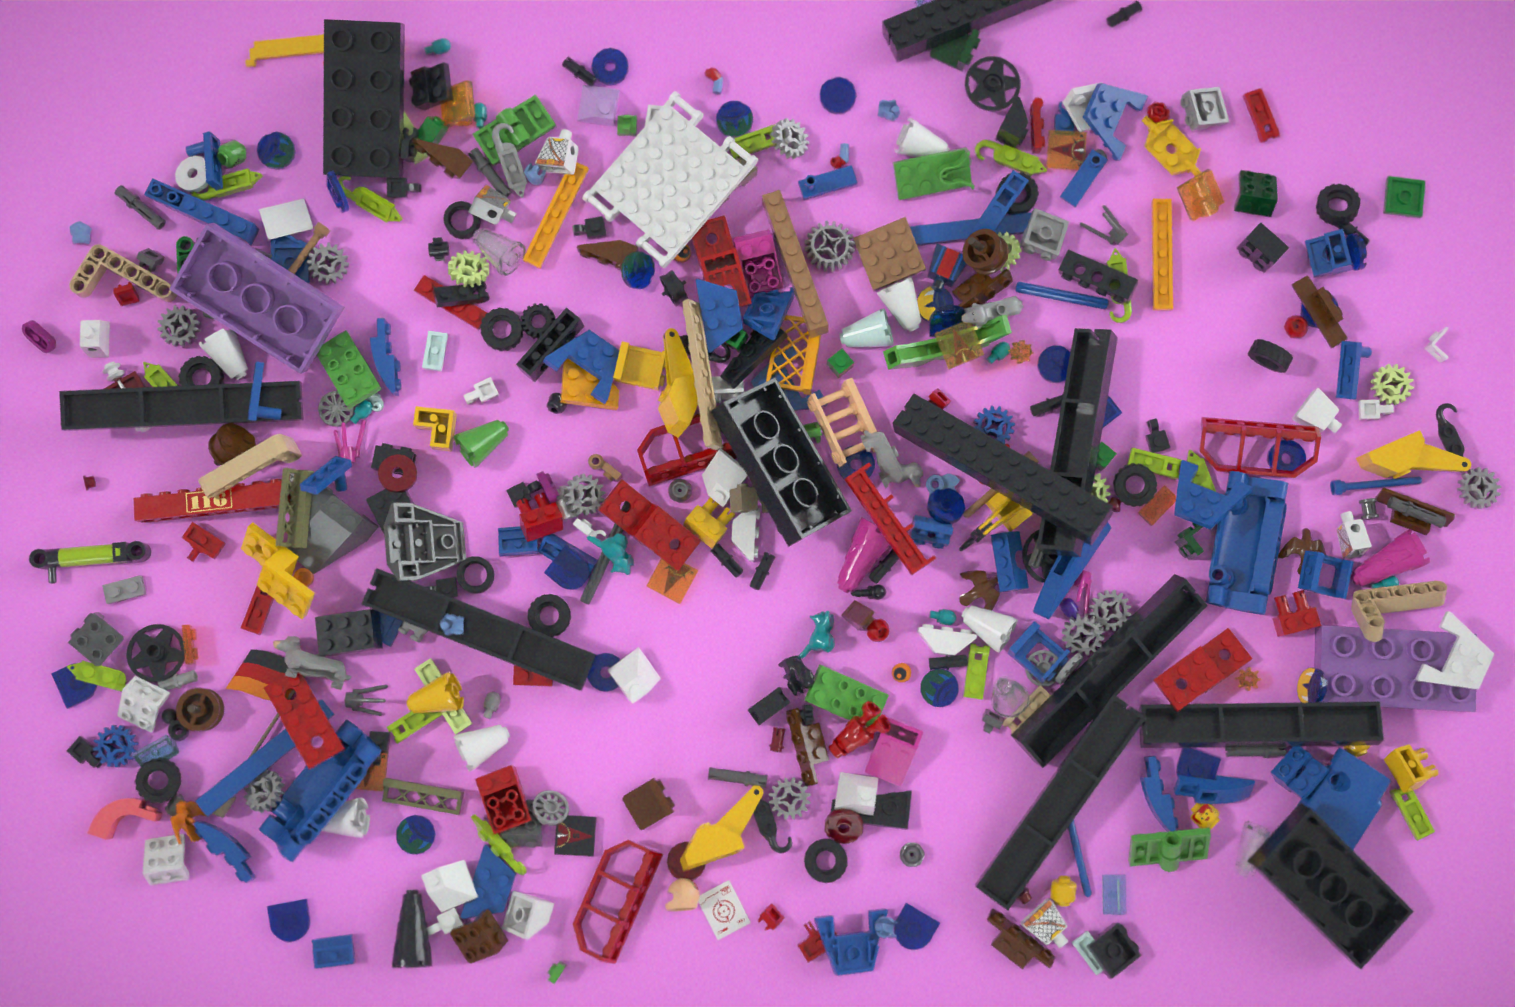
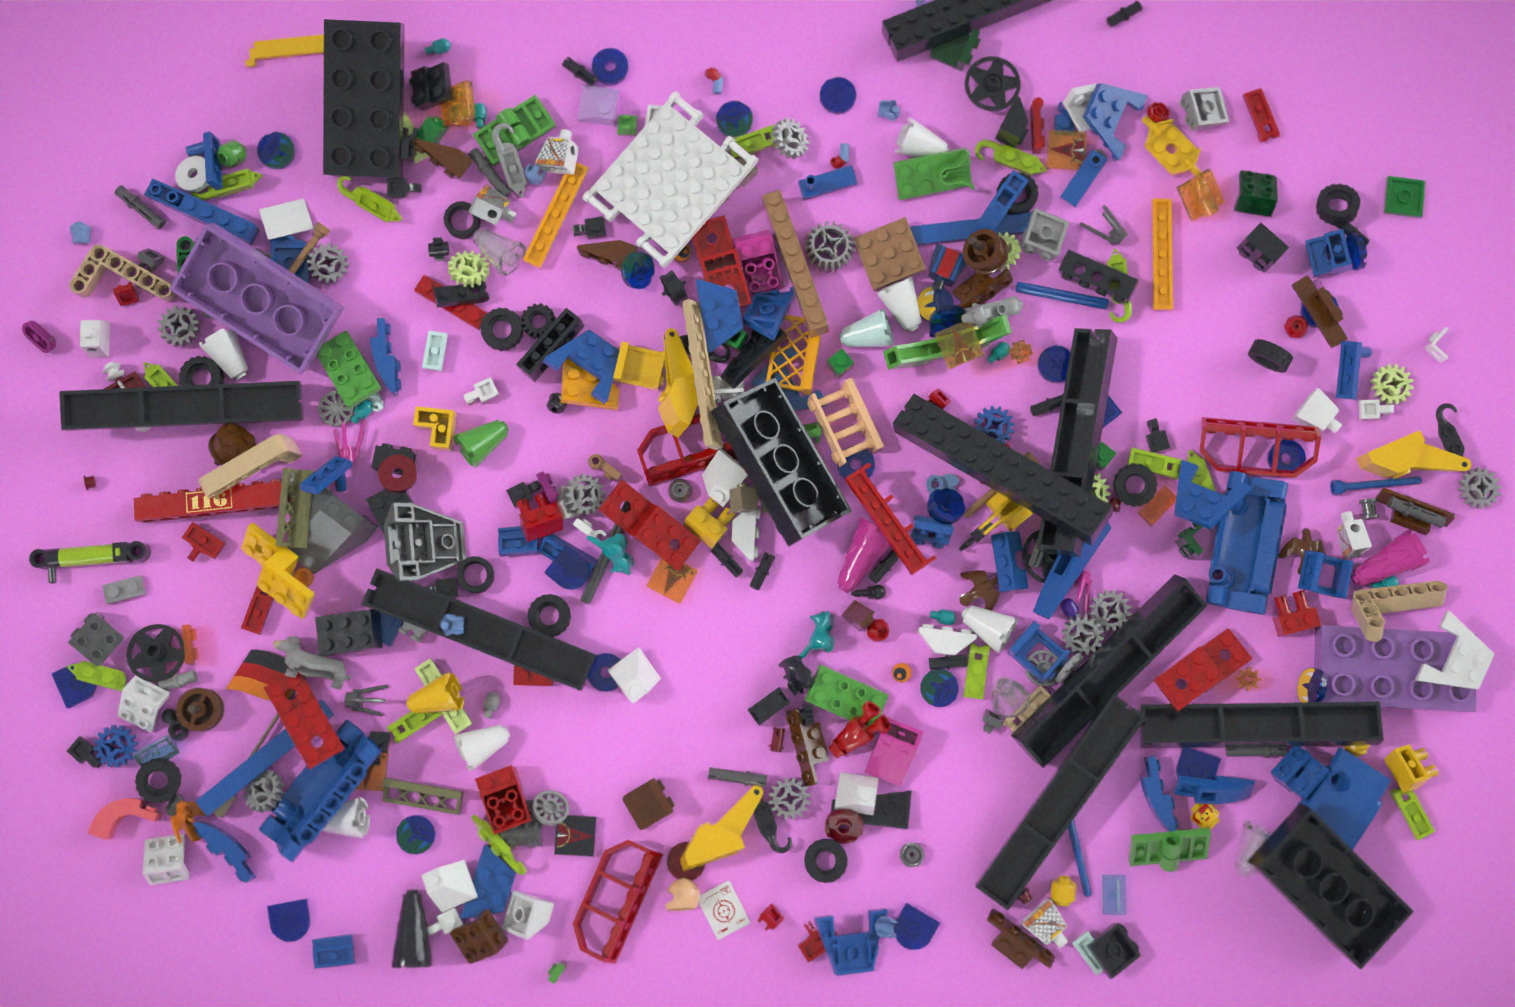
(255, 410): blue piece -> none
(336, 192): clear blue tile -> none
(886, 459): light grey animal -> none

